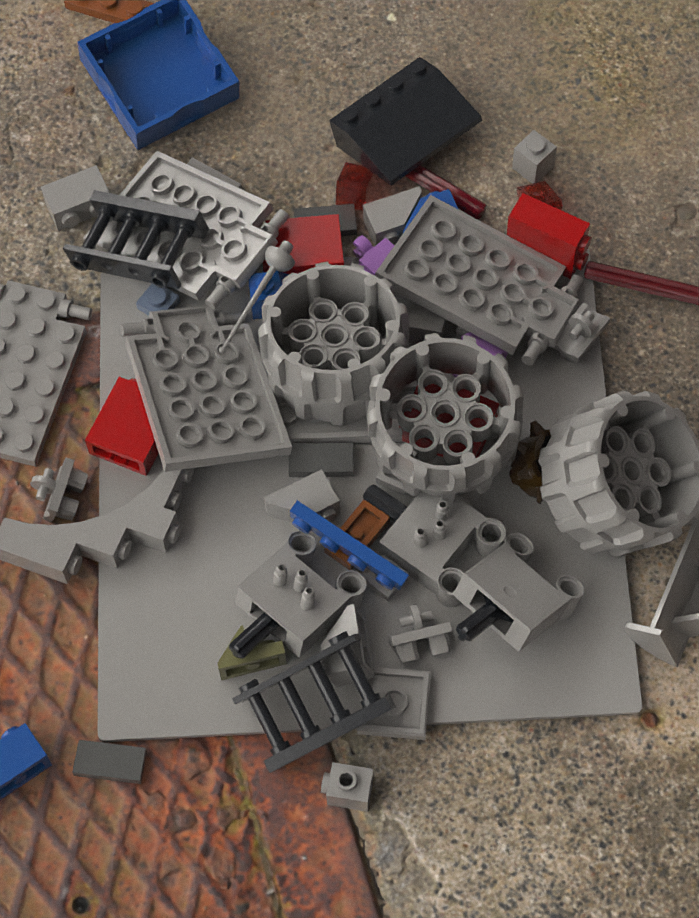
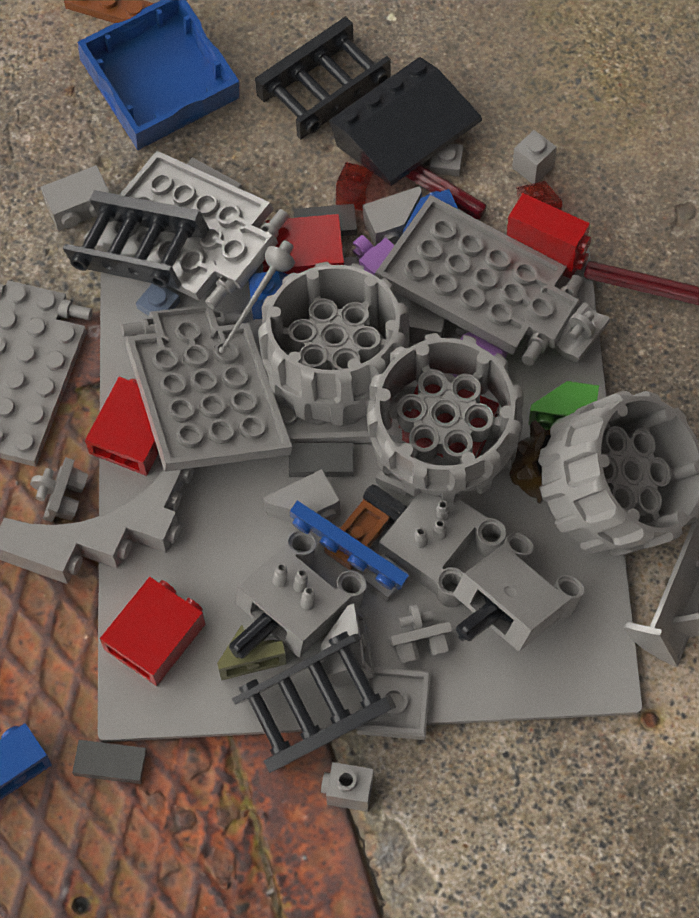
(153, 630): none -> red brick
(317, 53): none -> black fence
(447, 160): none -> light grey plate
(562, 402): none -> bright green slope

